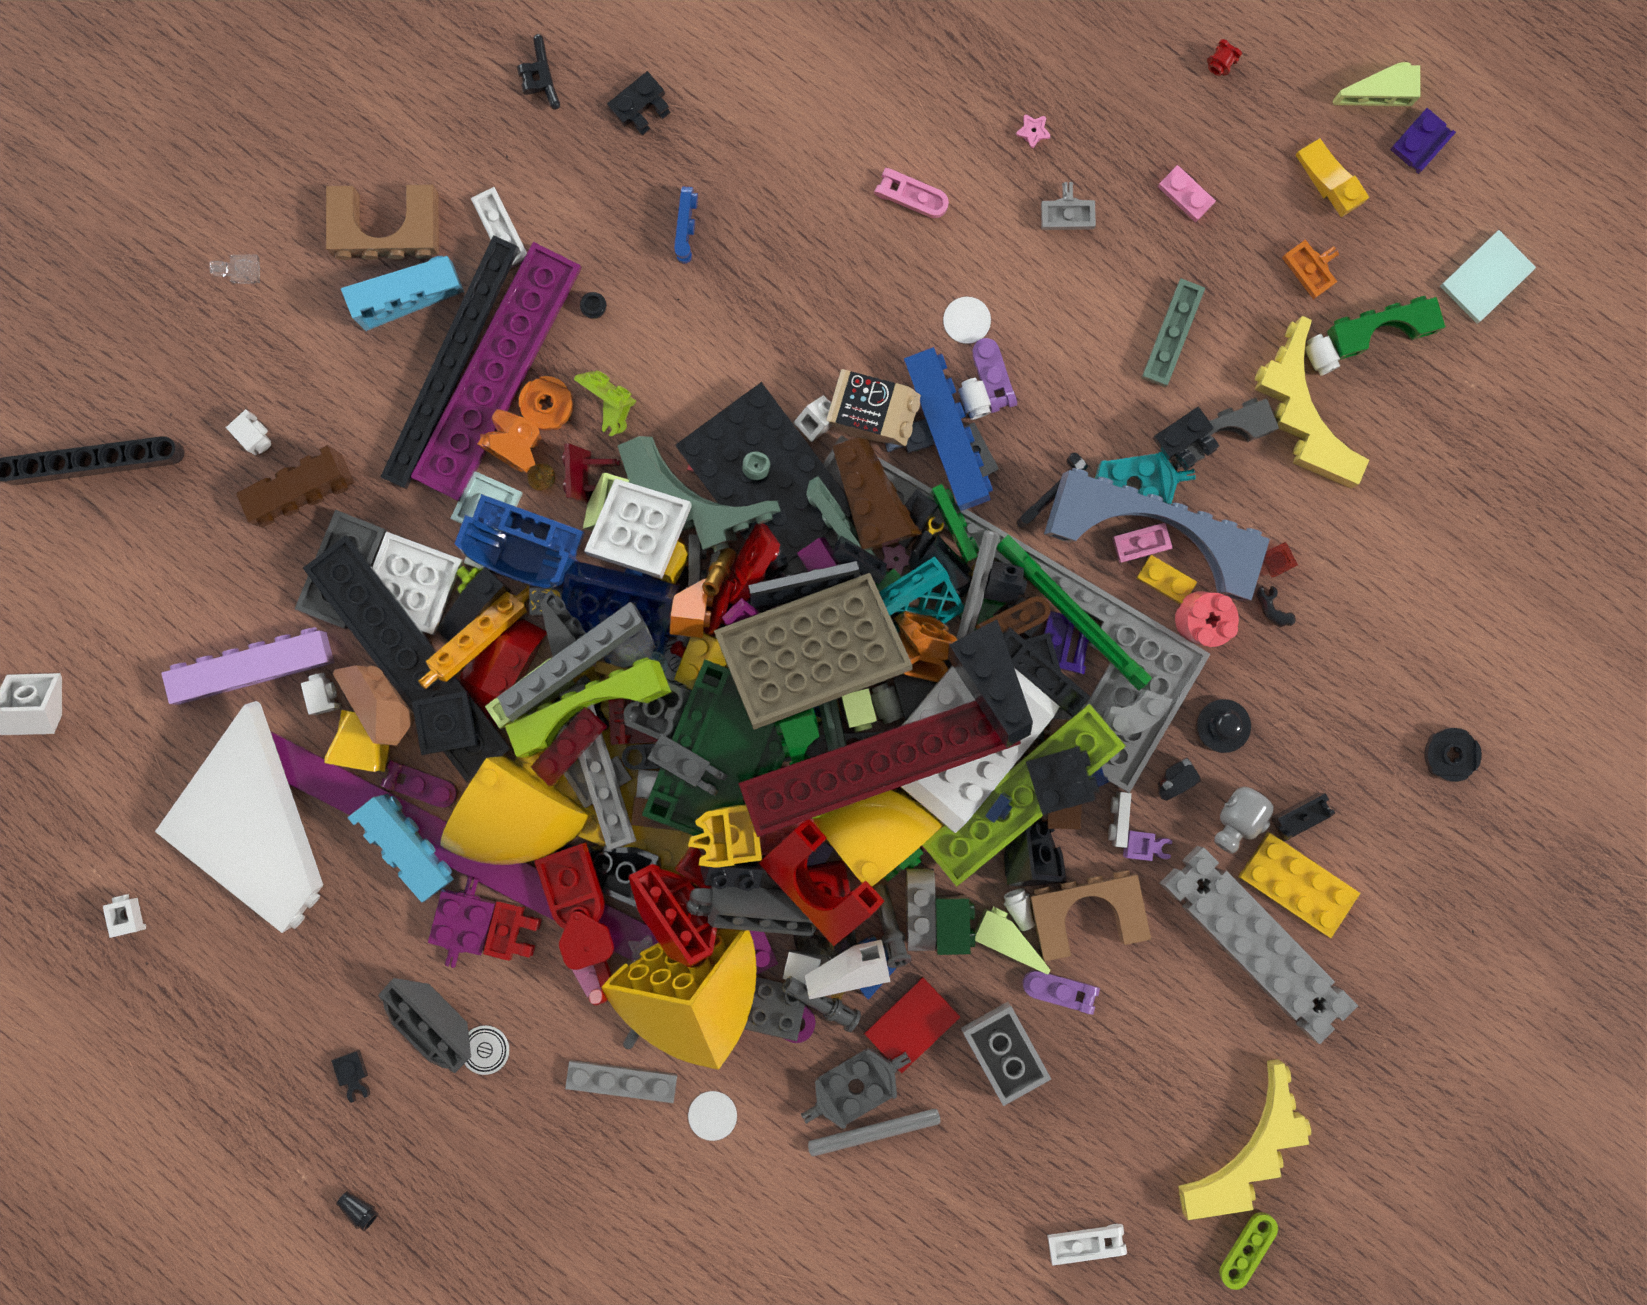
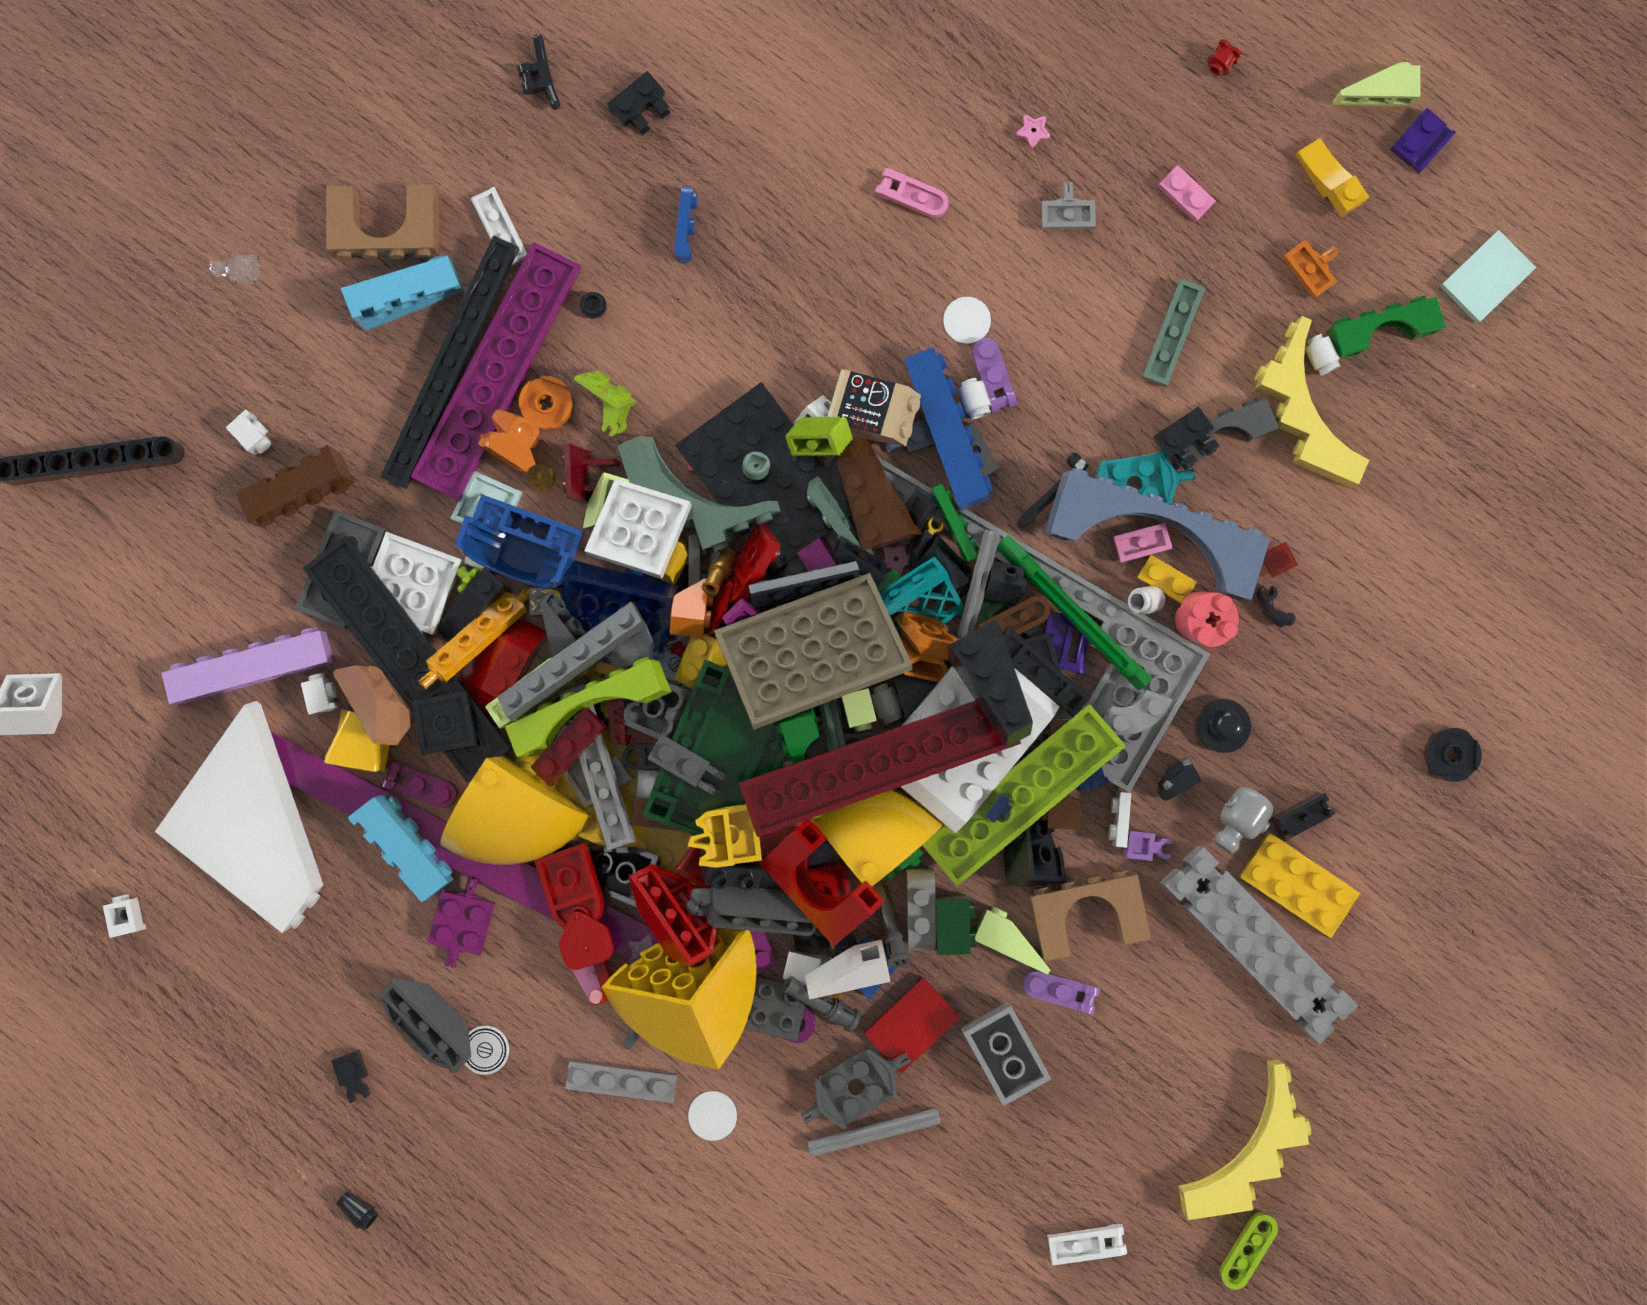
(504, 931): red plate -> none
(819, 436): none -> lime brick
(1019, 907): white cone -> none
(1062, 779): black plate -> none
(1146, 600): none -> white brick

